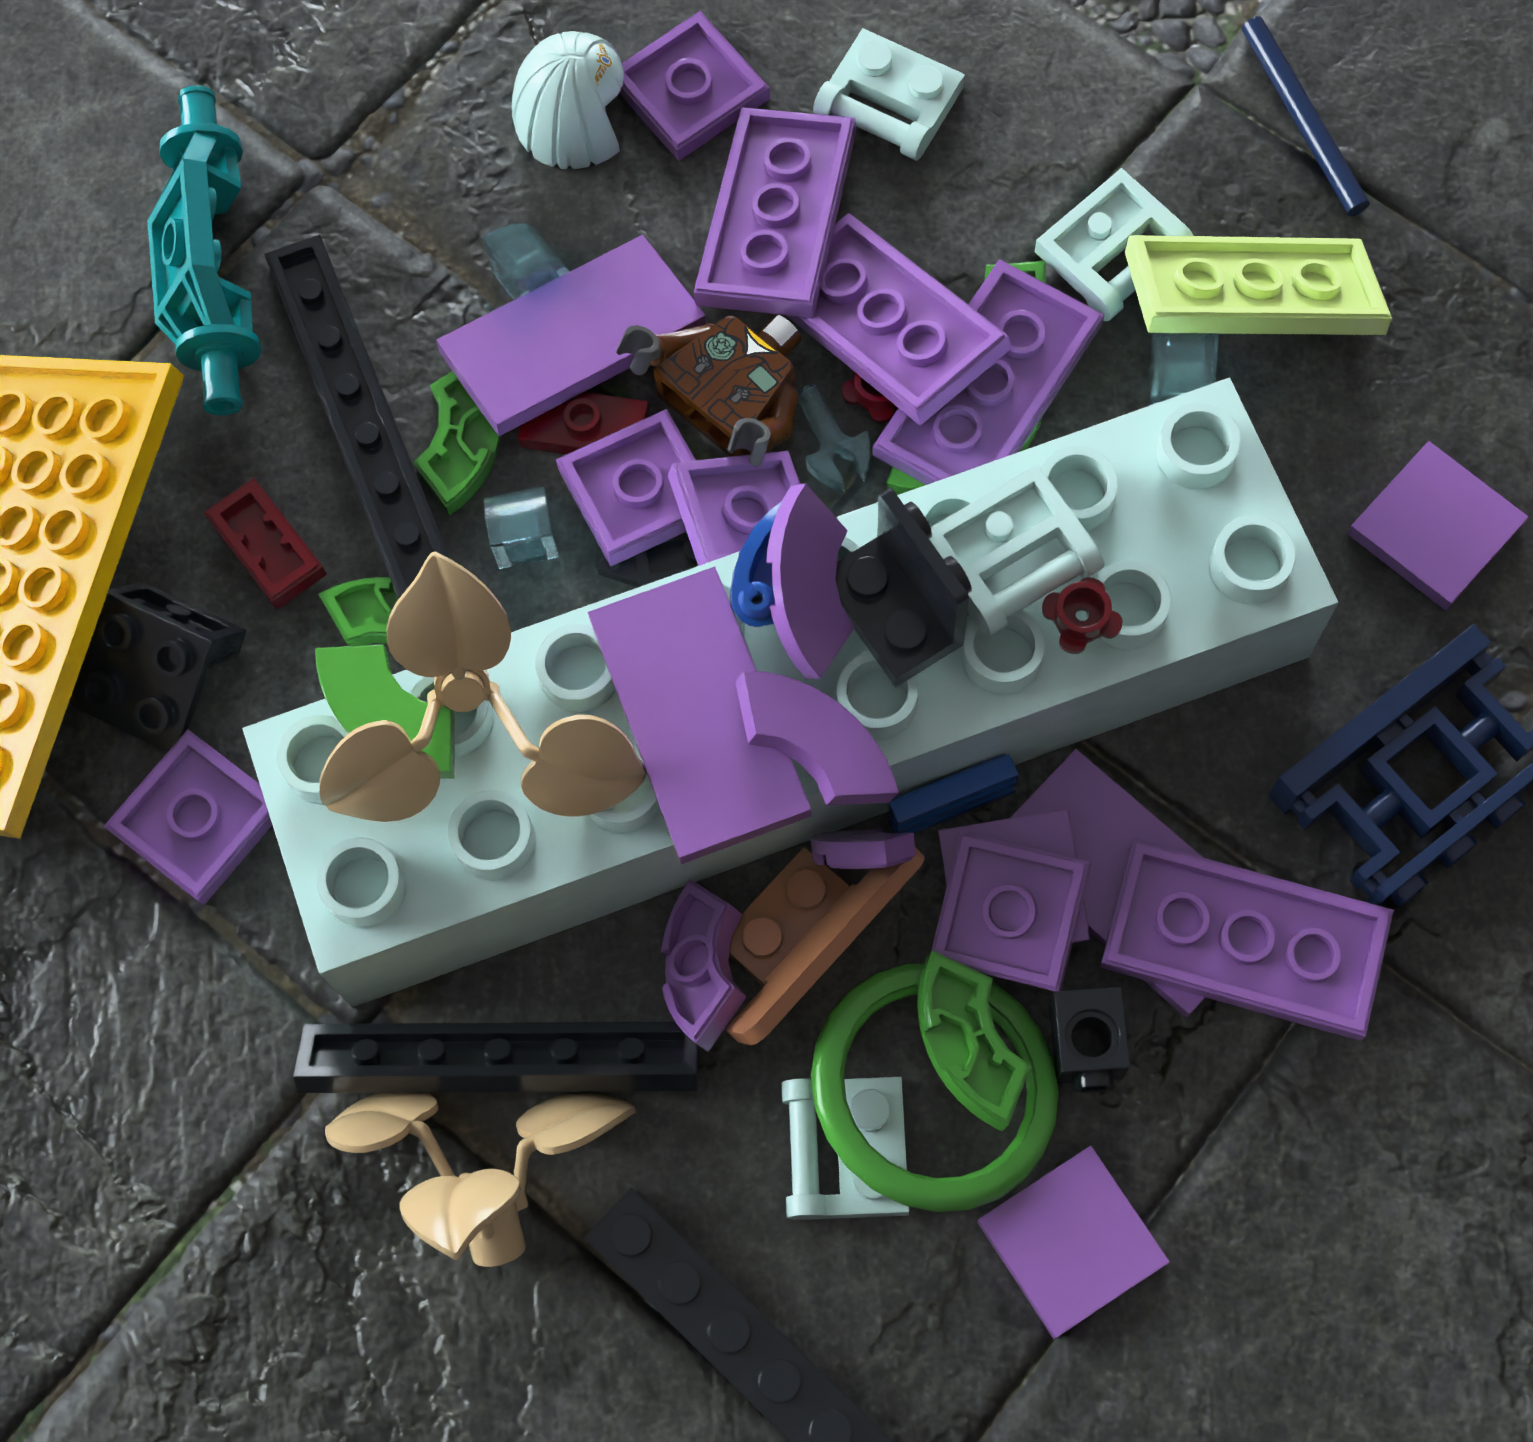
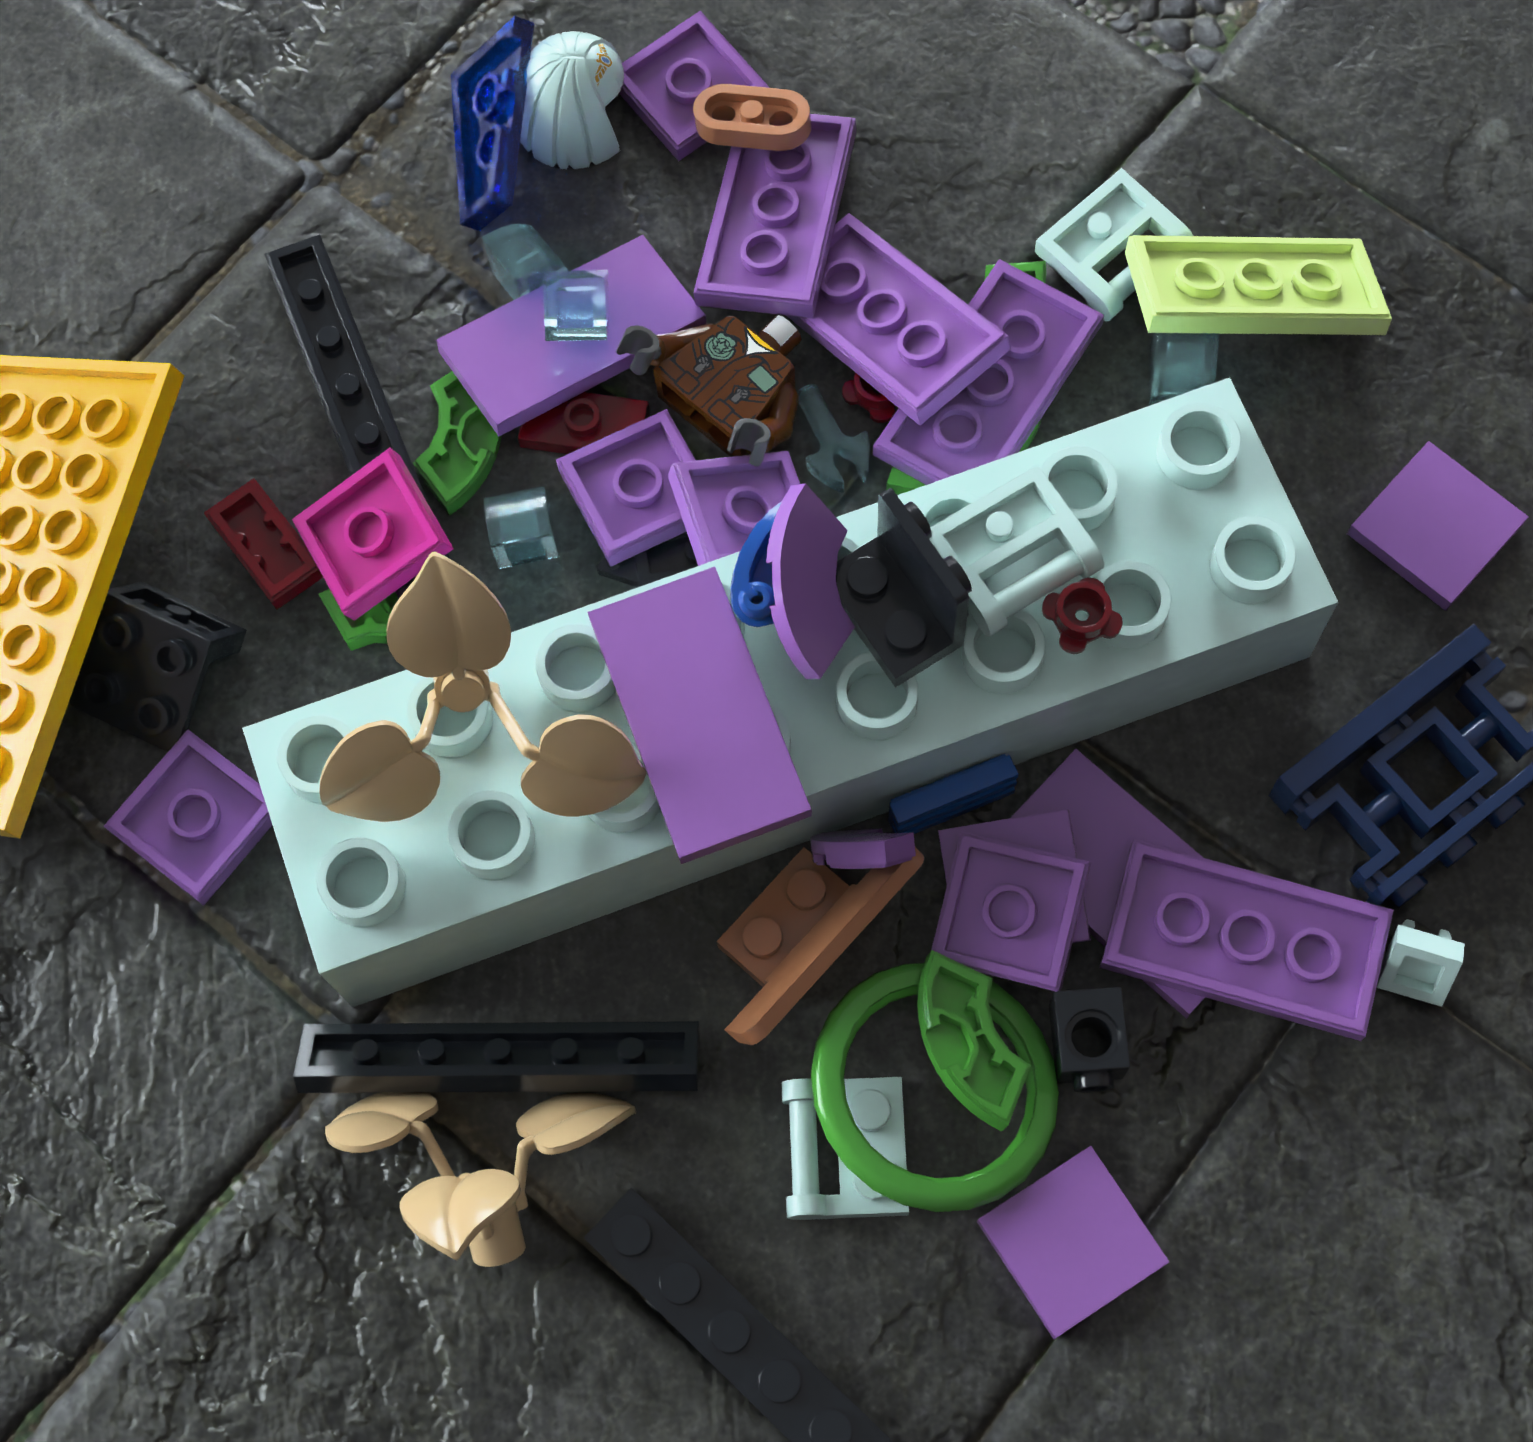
(193, 305): teal plate -> none
(363, 691): bright green tile -> none
(371, 534): none -> dark pink tile
(488, 122): none -> clear blue wing
(576, 305): none -> clear light blue brick
(697, 965): medium lavender tile -> none
(752, 117): none -> nougat plate
(817, 735): medium lavender tile -> none
(897, 81): light aqua plate -> none
(1305, 116): dark blue bar -> none
(1421, 964): none -> light aqua tile

